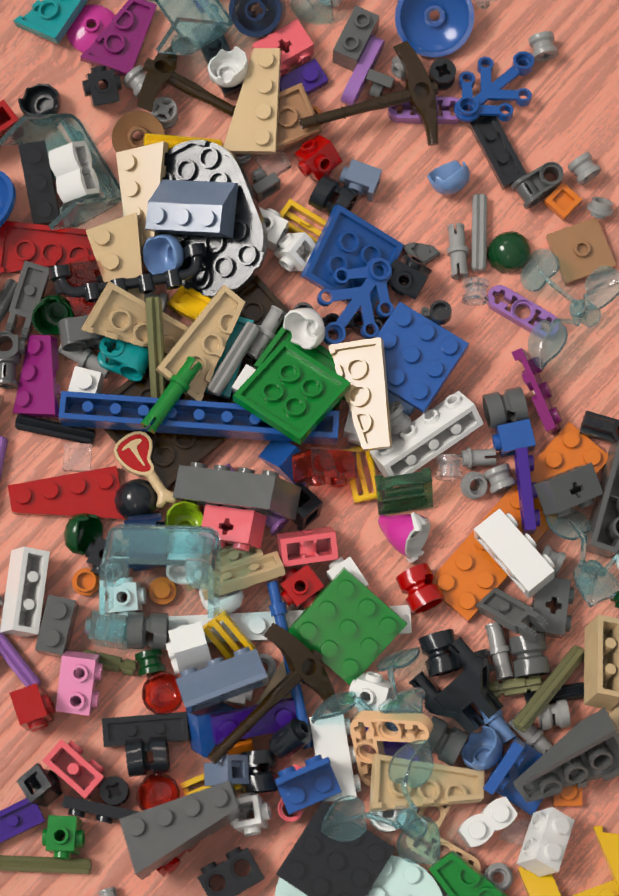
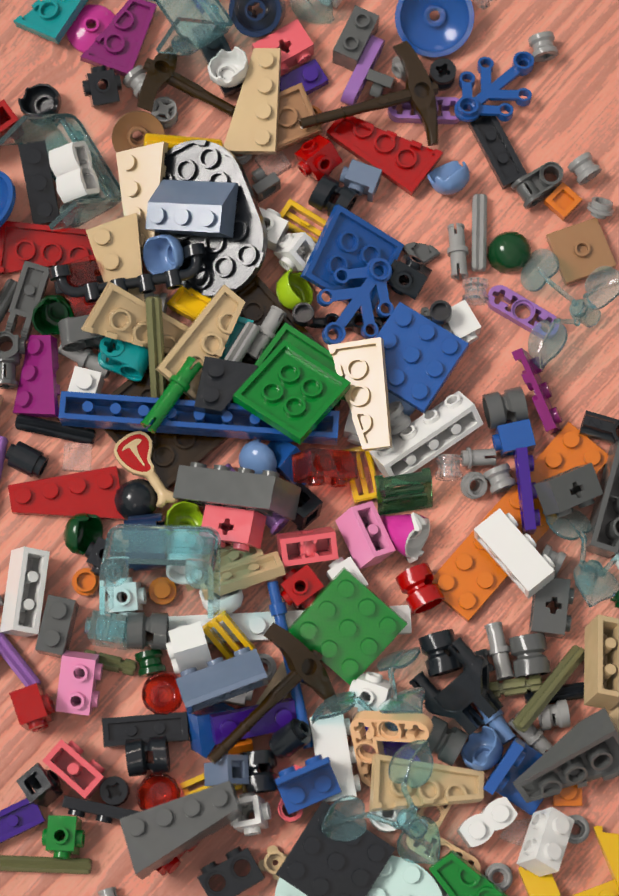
(26, 459): none -> black brick
(218, 384): none -> black wing
(257, 457): none -> medium blue hair
(267, 863): none -> tan plate
(293, 290): none -> lime hair
(305, 326): white hair -> none
(365, 535): none -> bright pink brick
(401, 160): none -> red wing
(463, 323): none -> white brick
(512, 614): dark grey hinge -> none
(584, 830): none -> light grey plate

